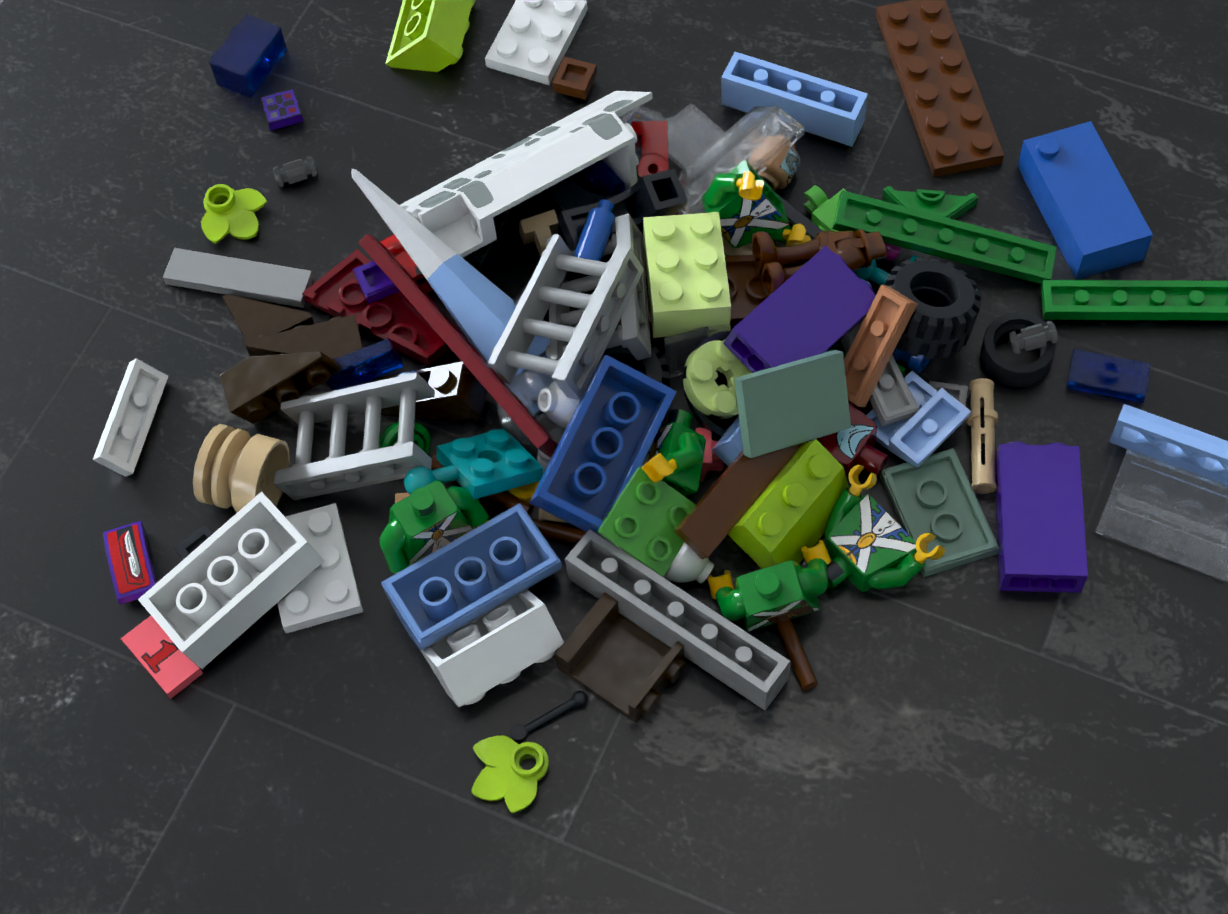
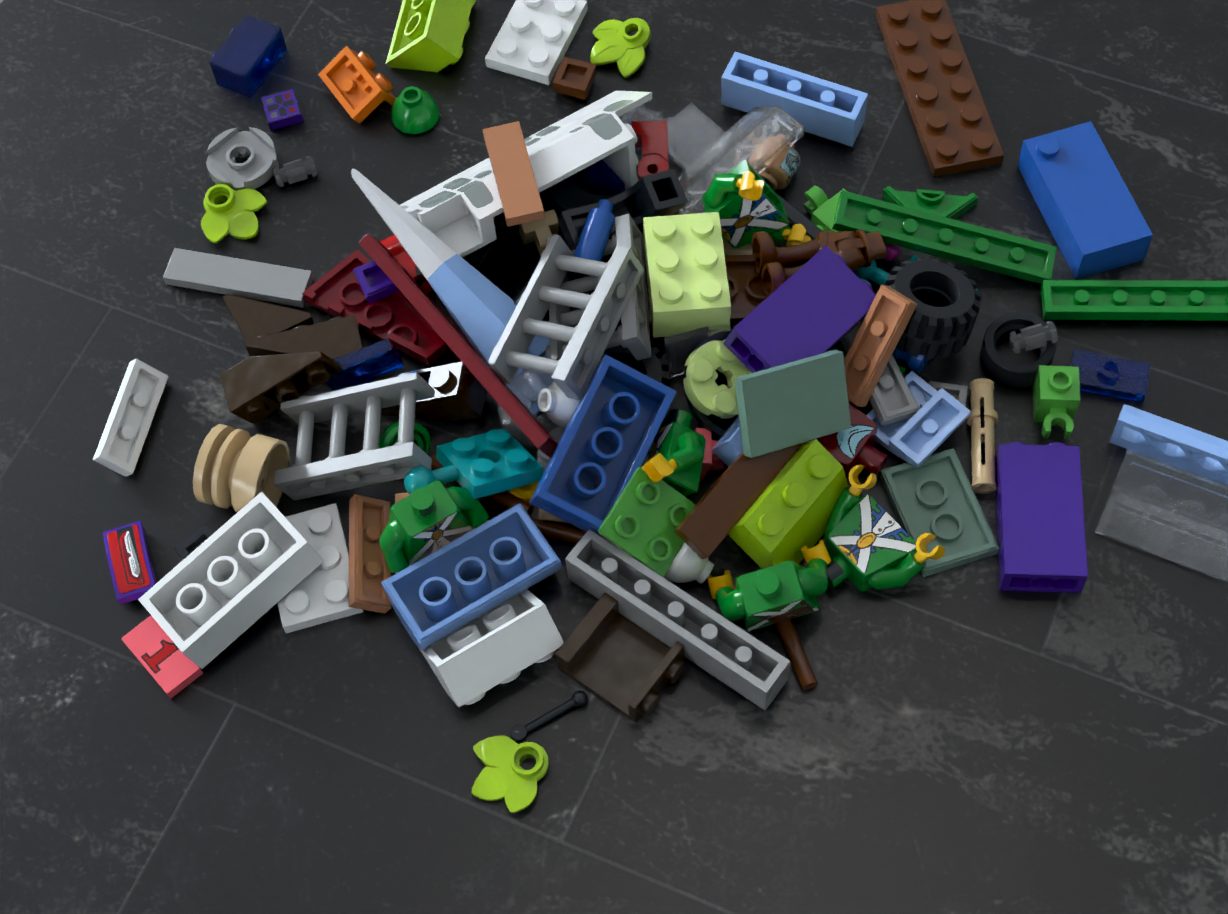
(231, 144): none -> light grey plate
(356, 83): none -> orange bracket
(366, 560): none -> nougat tile
(414, 111): none -> green brick
(513, 174): none -> nougat tile
(618, 46): none -> lime plate
(1056, 398): none -> bright green brick

